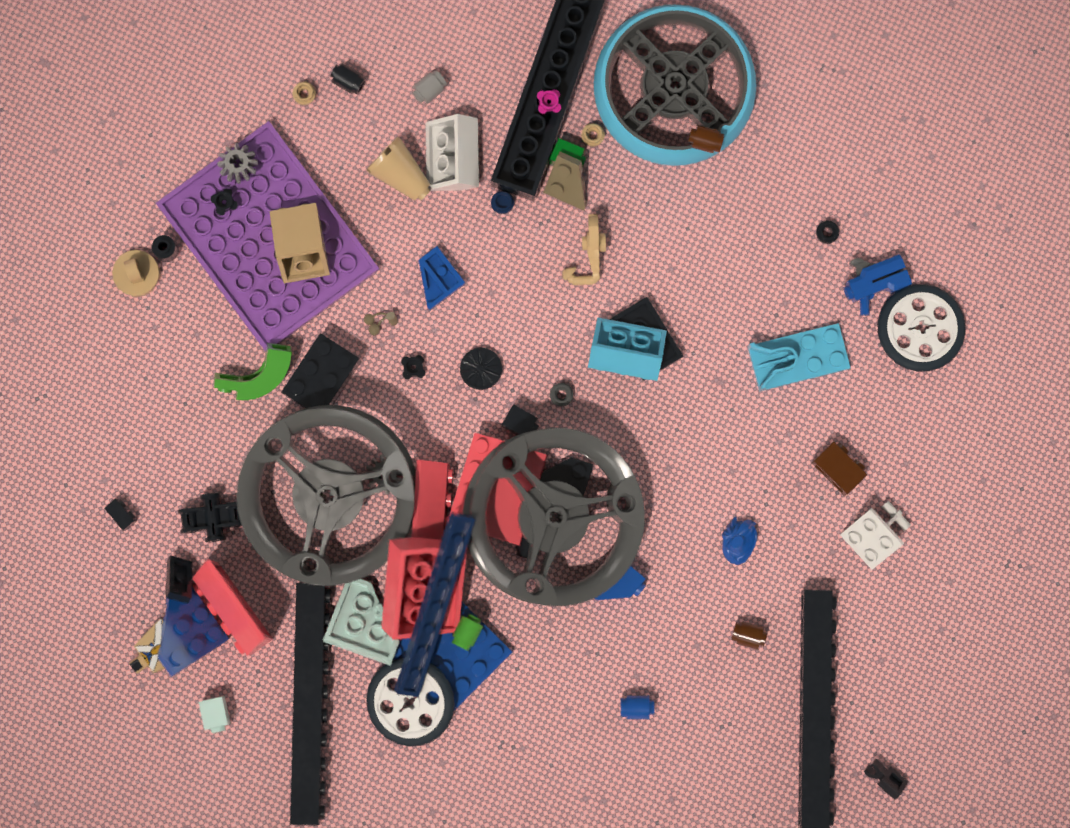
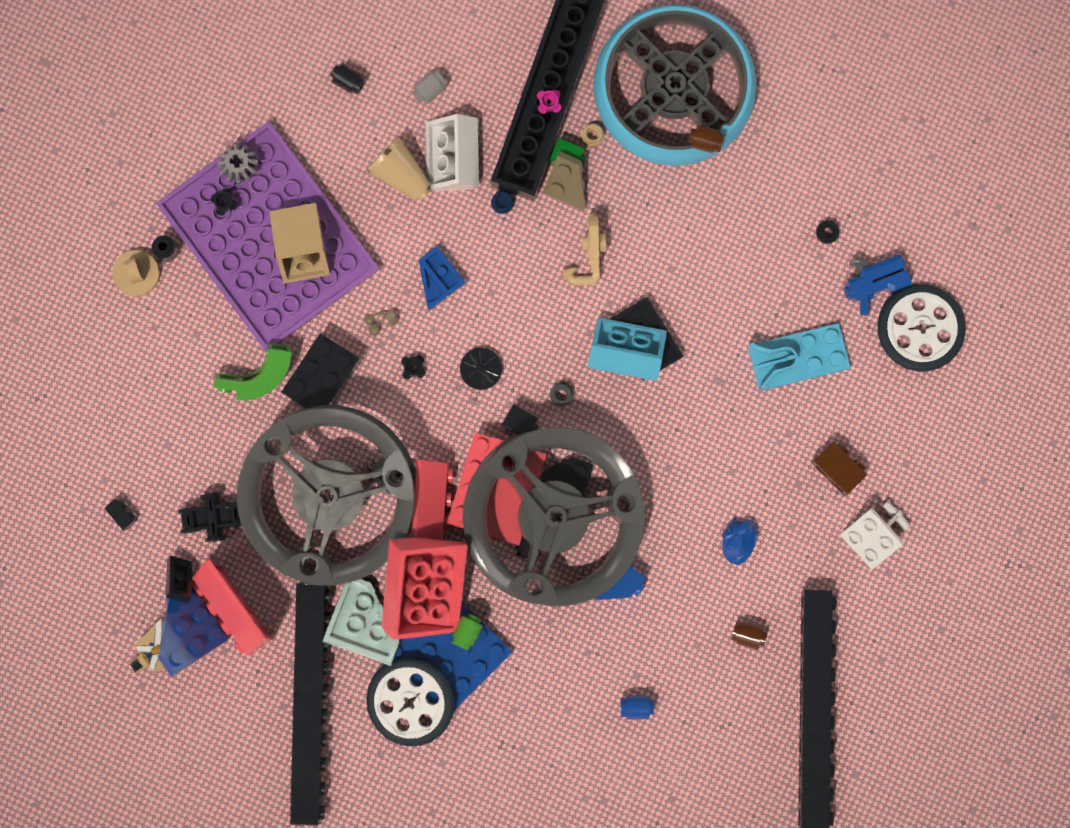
(214, 714): light aqua brick -> none
(304, 86): tan plate -> none
(434, 604): dark blue plate -> none
(889, 779): black plate -> none

